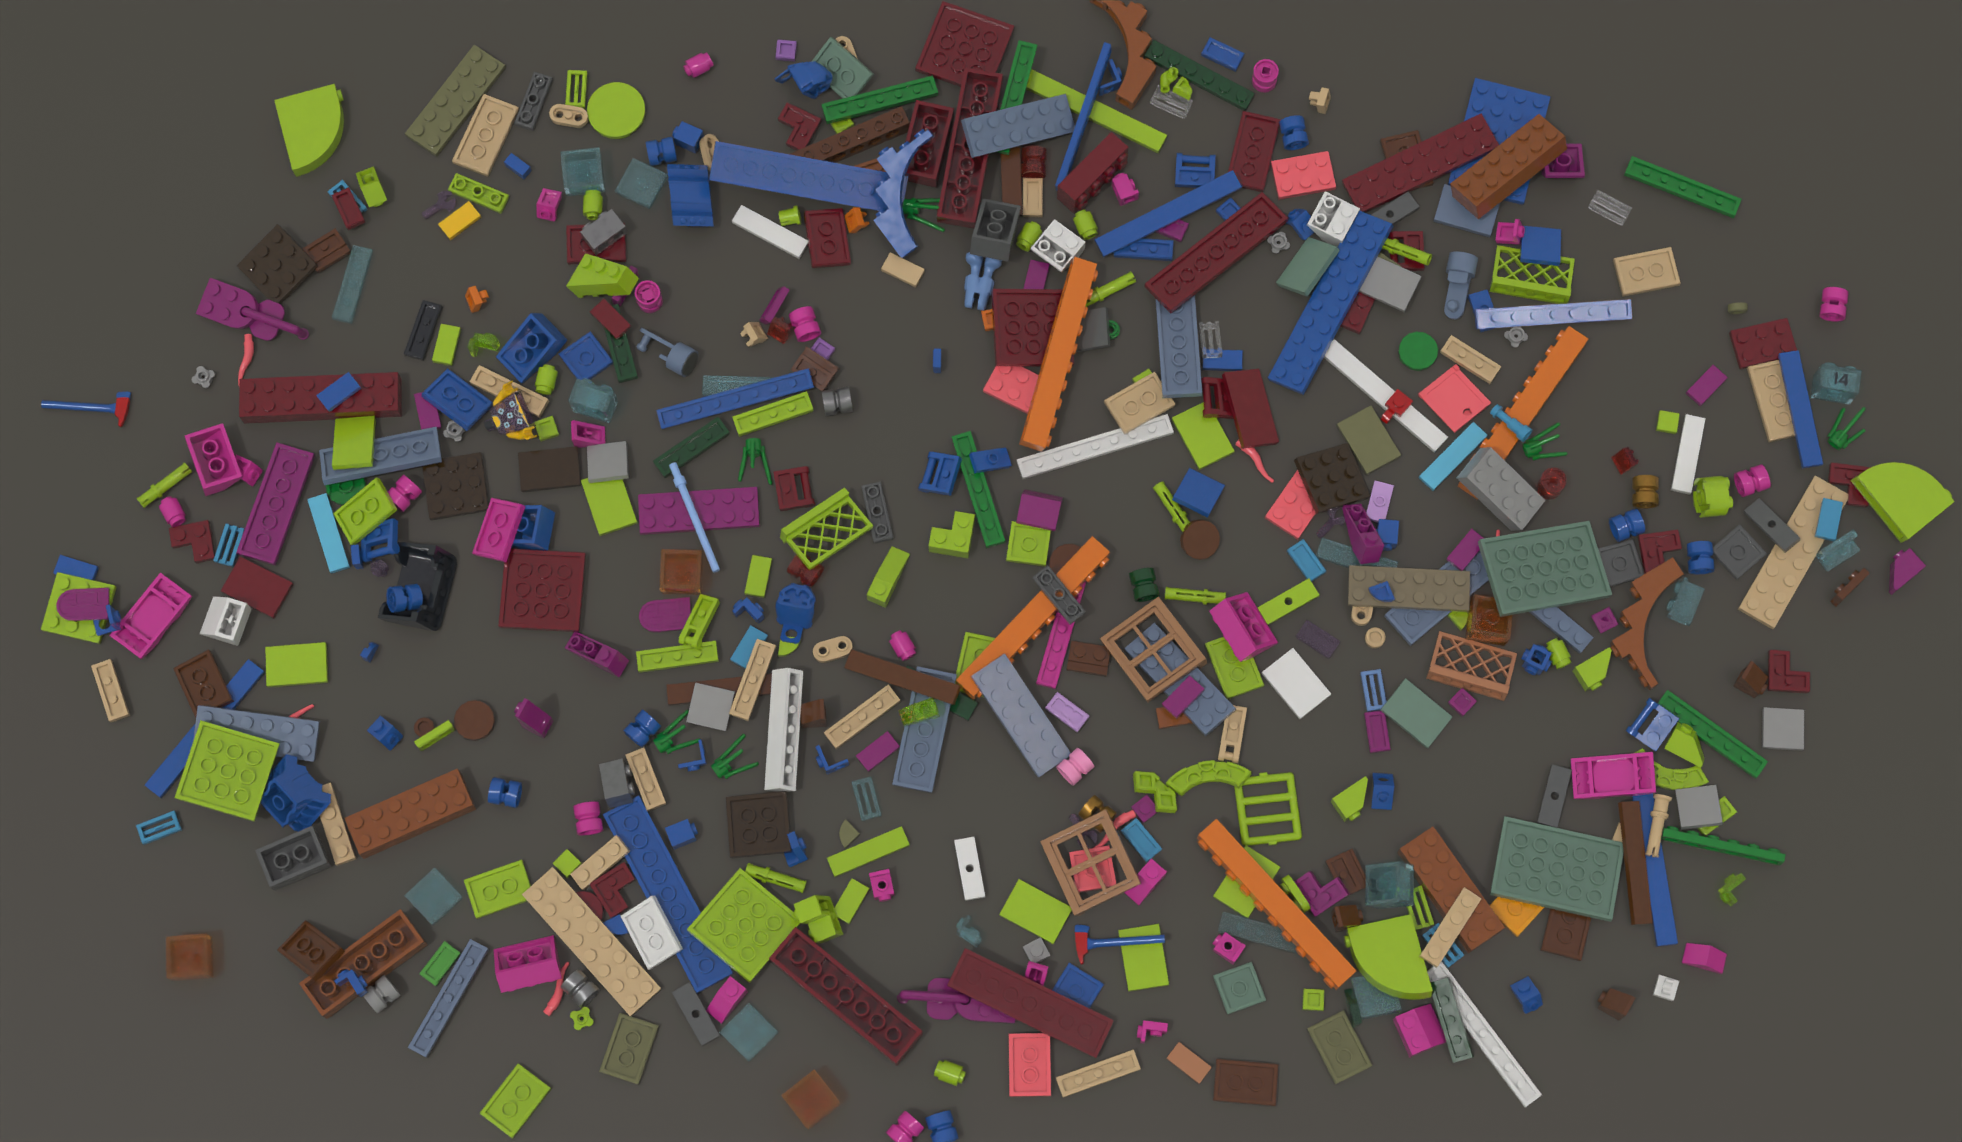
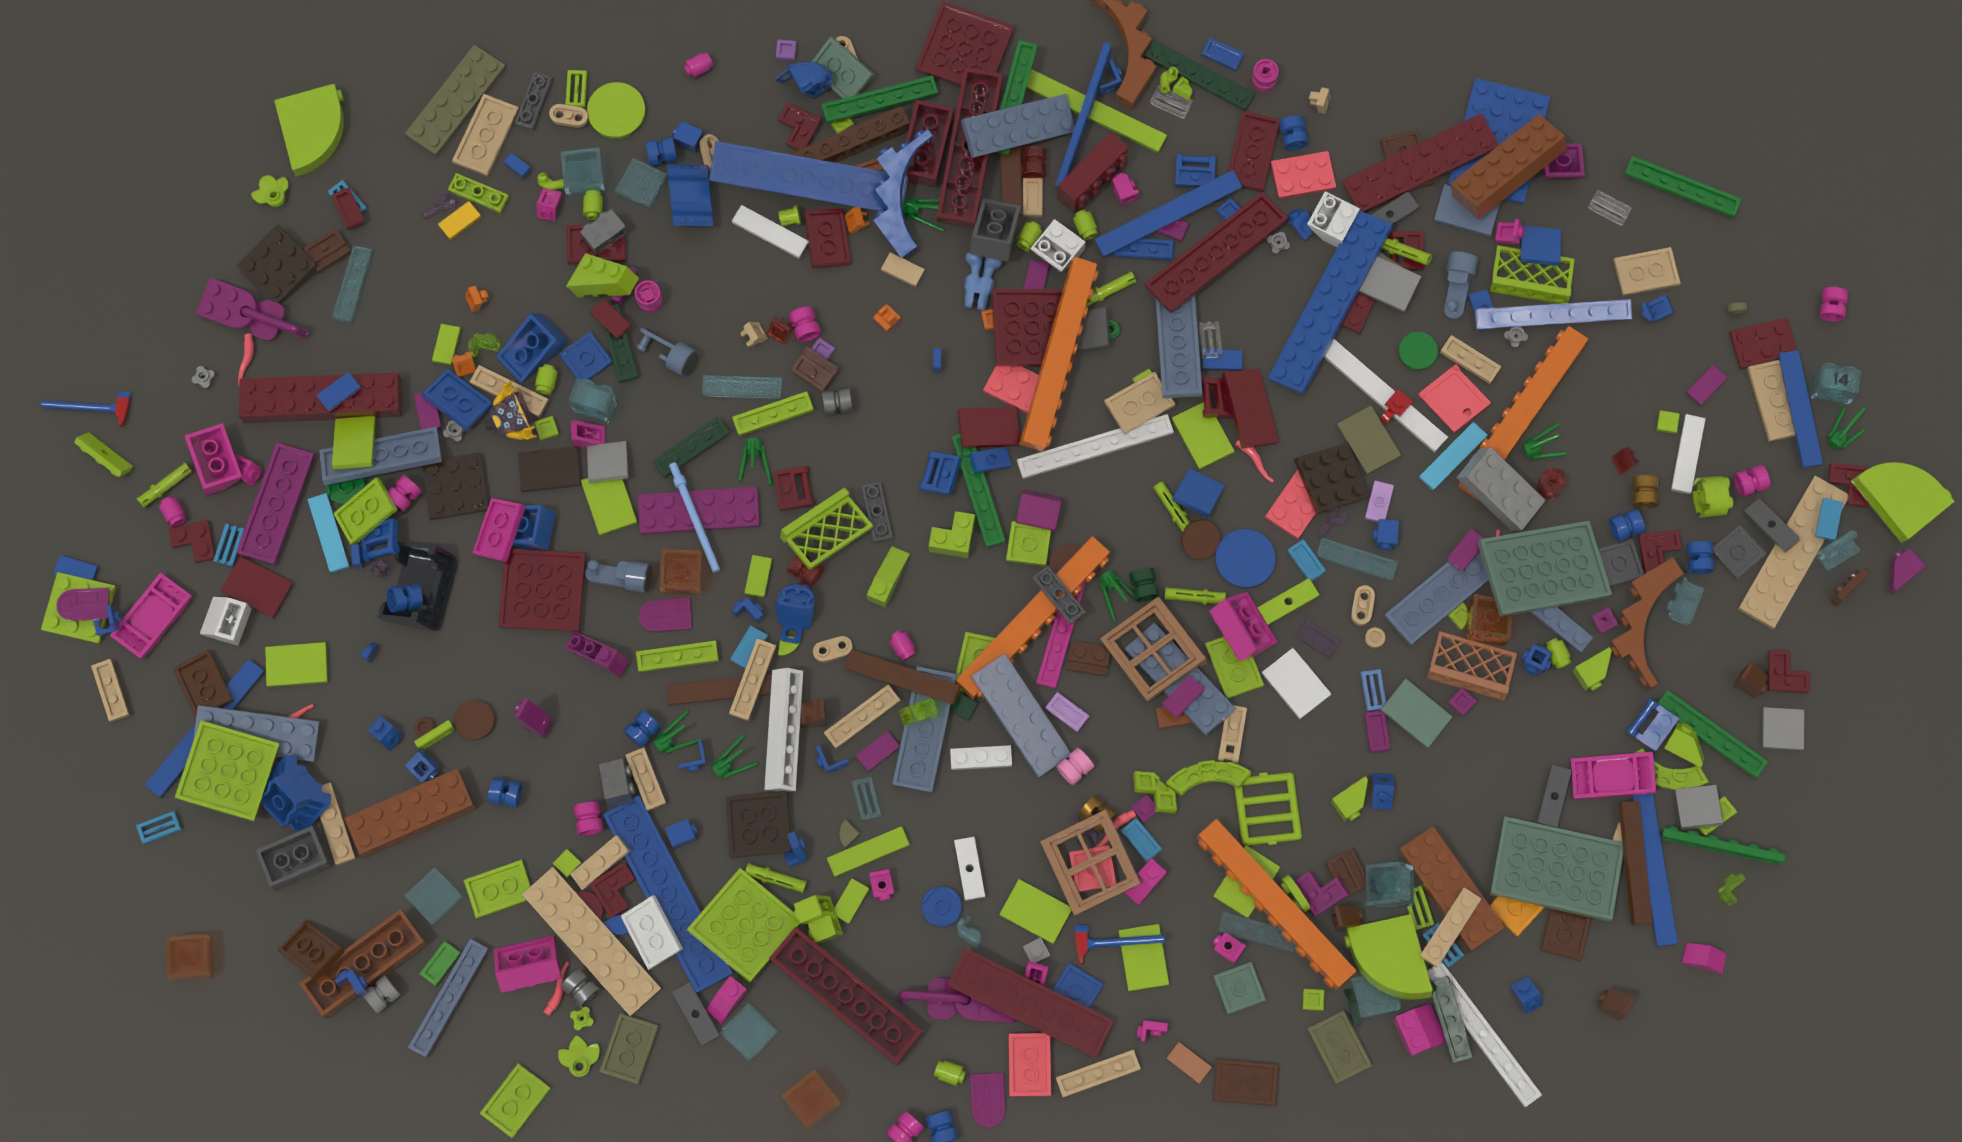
(103, 454): none -> lime tile
(271, 191): none -> lime plate
(371, 187): lime slope -> none
(416, 763): none -> blue brick
(423, 330): black tile -> none
(464, 364): none -> orange tile
(547, 183): none -> lime arm
(579, 1053): none -> lime plate
(628, 575): none -> sand blue piece
(699, 621): lime plate -> none
(710, 706): light grey tile -> none
(735, 398): blue tile -> none
(774, 305): magenta tile -> none
(886, 318): none -> orange tile
(941, 906): none -> blue tile
(981, 757): none -> white plate
(987, 1099): none -> magenta window
(988, 427): none -> dark red tile
(1111, 581): none -> green plant
(1245, 558): none -> blue tile
(1307, 266): sand green tile -> none
(1362, 534): magenta slope -> none
(1382, 592): blue tile -> none
(1411, 588): dark tan plate -> none
(1522, 431): dark azure piece -> none
(1657, 309): none -> blue bracket
(1659, 815): tan pin -> none
(1665, 988): white tile -> none

